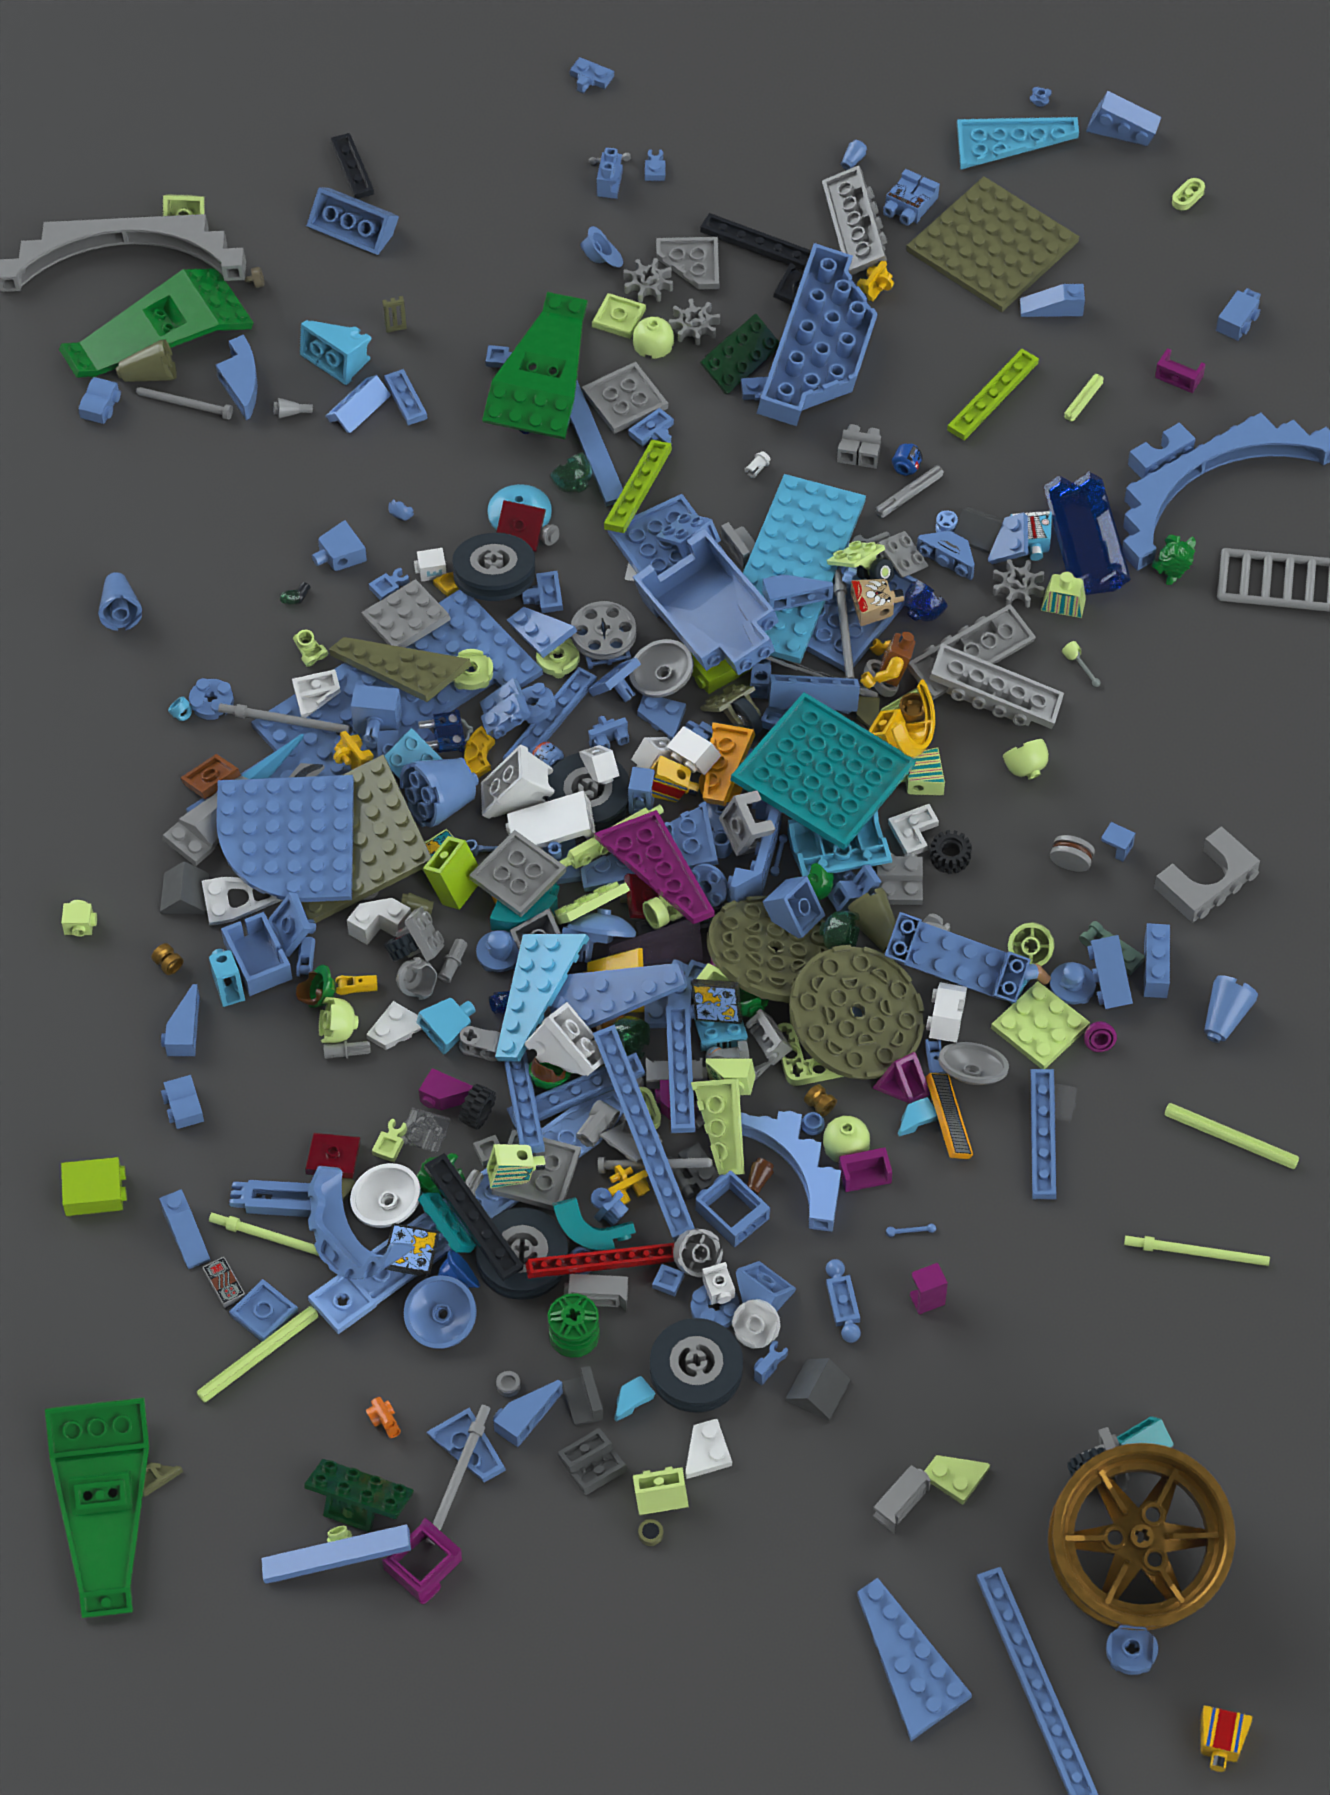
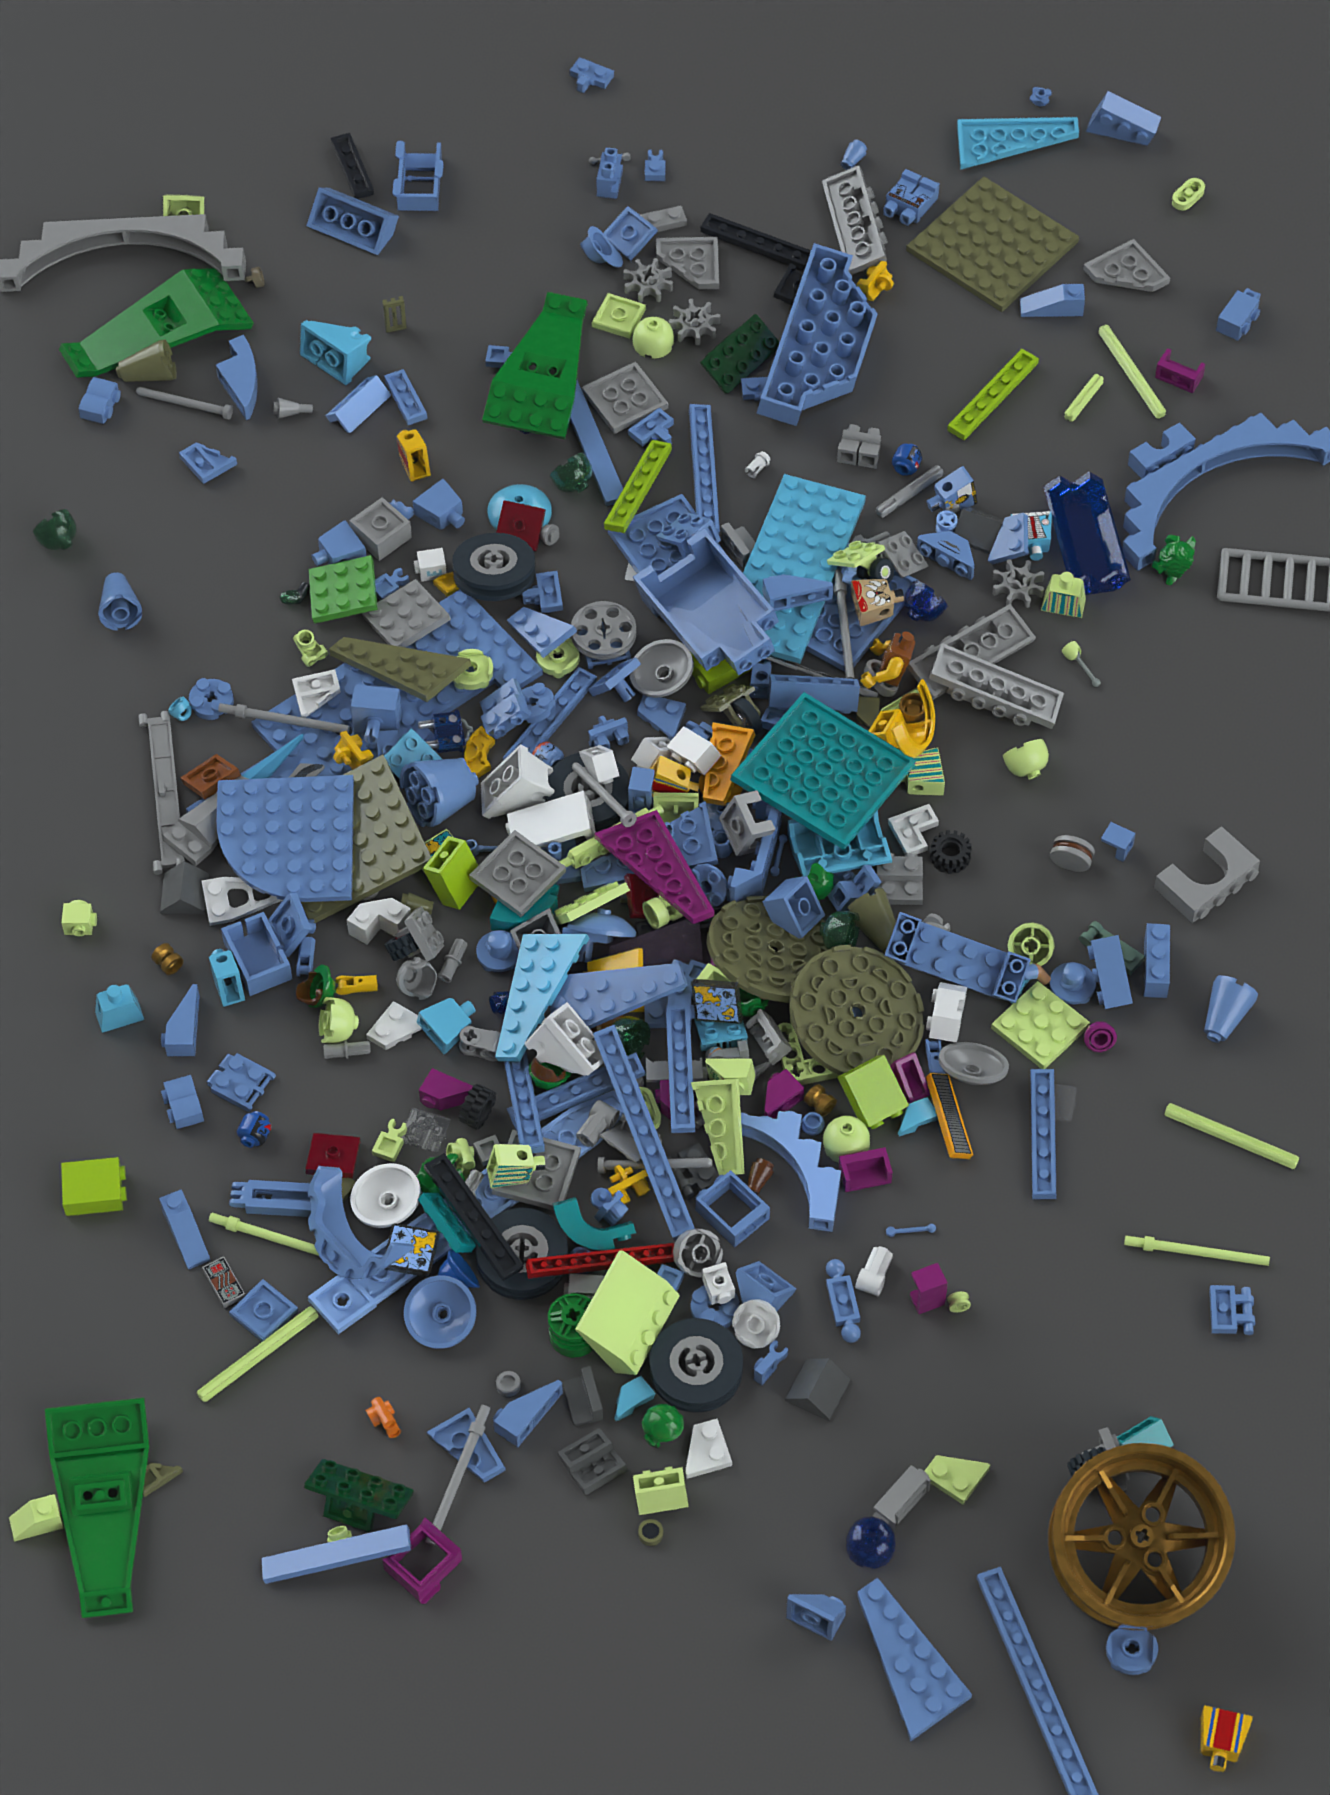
(36, 1518): none -> yellowish green slope
(56, 532): none -> clear green cylinder
(117, 1008): none -> medium azure torso
(164, 785): none -> light grey piece
(206, 462): none -> medium blue wing
(239, 1080): none -> medium blue plate
(254, 1129): none -> blue head
(342, 589): none -> bright green plate
(381, 528): none -> light grey container
(412, 445): none -> yellow torso
(417, 162): none -> medium blue piece
(439, 506): none -> medium blue torso
(465, 1155): none -> yellowish green plate
(627, 818): none -> light grey bar
(627, 1314): none -> yellowish green slope
(630, 233): none -> medium blue tile
(662, 1424): none -> green cap
(666, 218): none -> light grey hinge
(675, 804): none -> yellowish green hinge
(703, 462): none -> medium blue tile
(782, 1093): none -> magenta slope
(816, 1613): none -> medium blue slope
(870, 1542): none -> clear blue cylinder
(873, 1091): none -> lime brick
(873, 1275): none -> white piece
(954, 492): none -> medium blue torso
(958, 1302): none -> yellowish green bush
(1128, 268): none -> light grey plate
(1132, 371): none -> yellowish green axle
(1223, 1309): none -> medium blue plate

